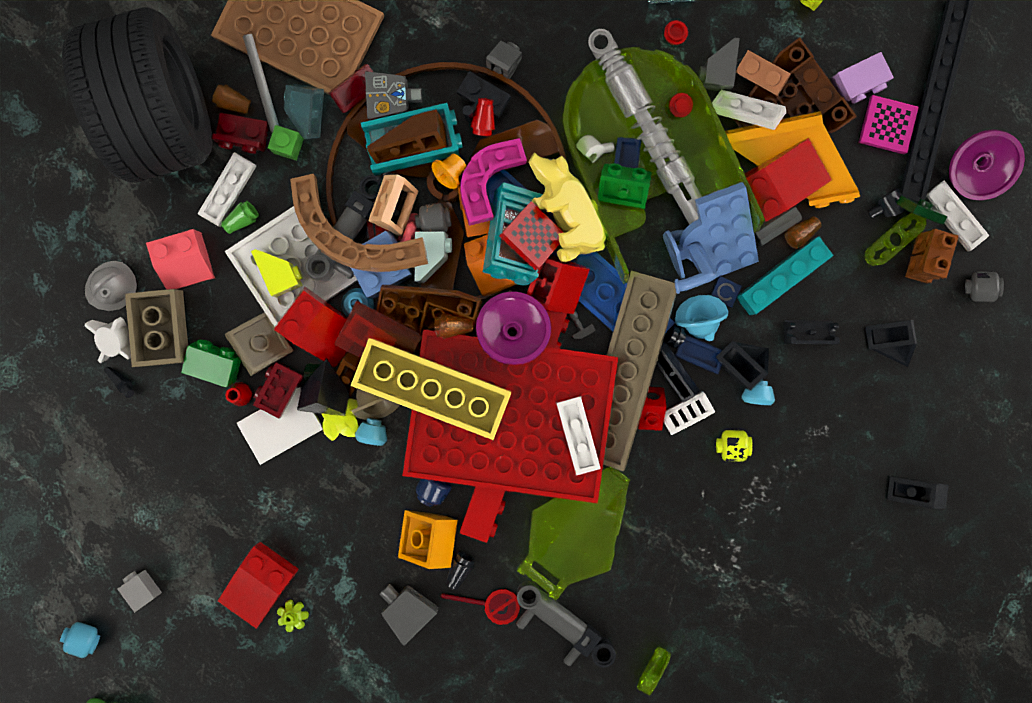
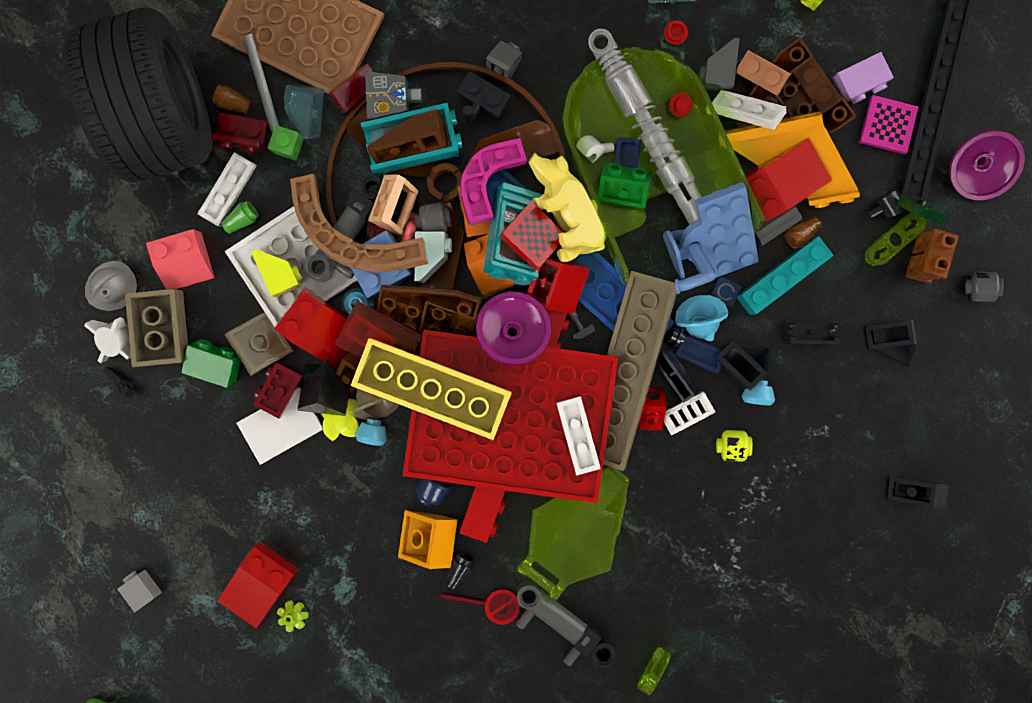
(80, 639): medium azure head -> none
(243, 391): red cone -> none
(406, 611): dark grey torso -> none
(449, 170): light orange piece -> none
(450, 326): clear orange cone -> none
(483, 118): red cone -> none
(959, 218): white tile -> none

